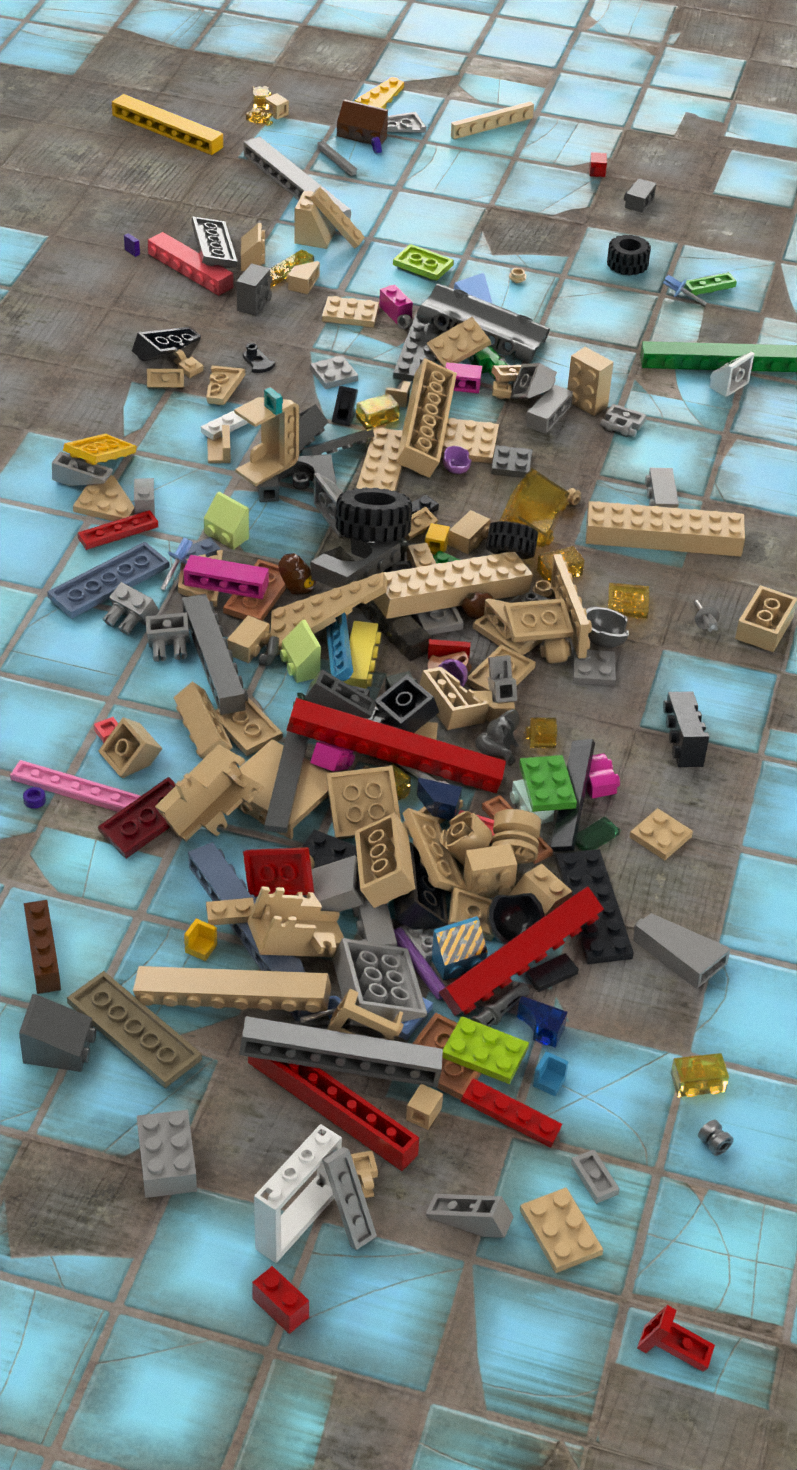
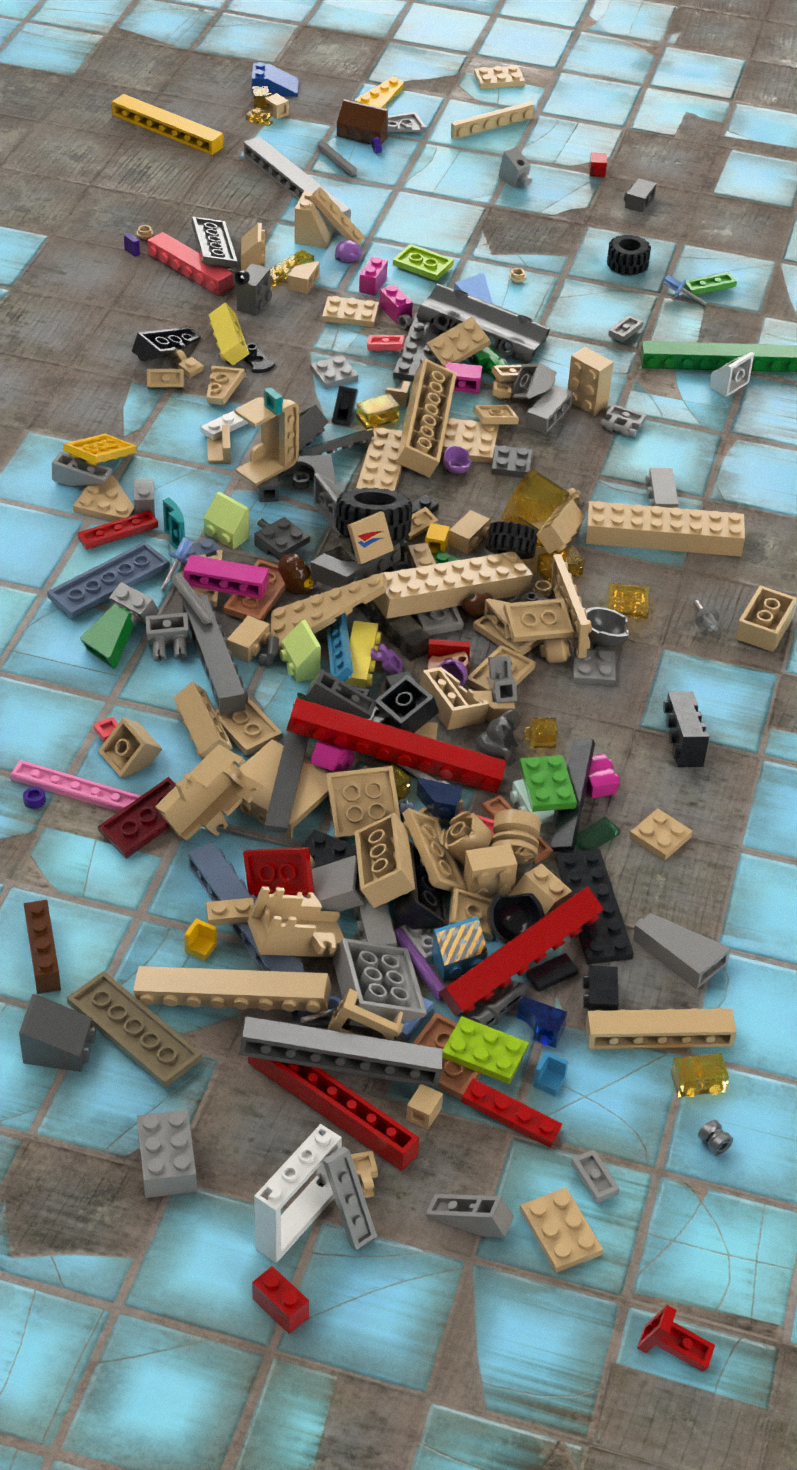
(109, 635): none -> slope
(144, 232): none -> tan plate
(173, 522): none -> teal slope
(192, 598): none -> light grey axle
(228, 334): none -> light yellow brick
(241, 280): none -> black hinge
(275, 79): none -> slope
(279, 537): none -> dark grey plate
(348, 251): none -> medium lavender hair
(370, 537): none -> tan tile
(373, 276): none -> dark pink brick
(385, 342): none -> coral plate
(391, 662): none -> medium lavender plate
(404, 806): none -> sand blue plate
(495, 414): none -> tan tile
(499, 77): none -> tan plate
(515, 168): none -> light grey torso
(561, 527): none -> tan brick
(601, 988): none -> black brick
(625, 328): none -> light grey plate
(660, 1028): none -> tan brick

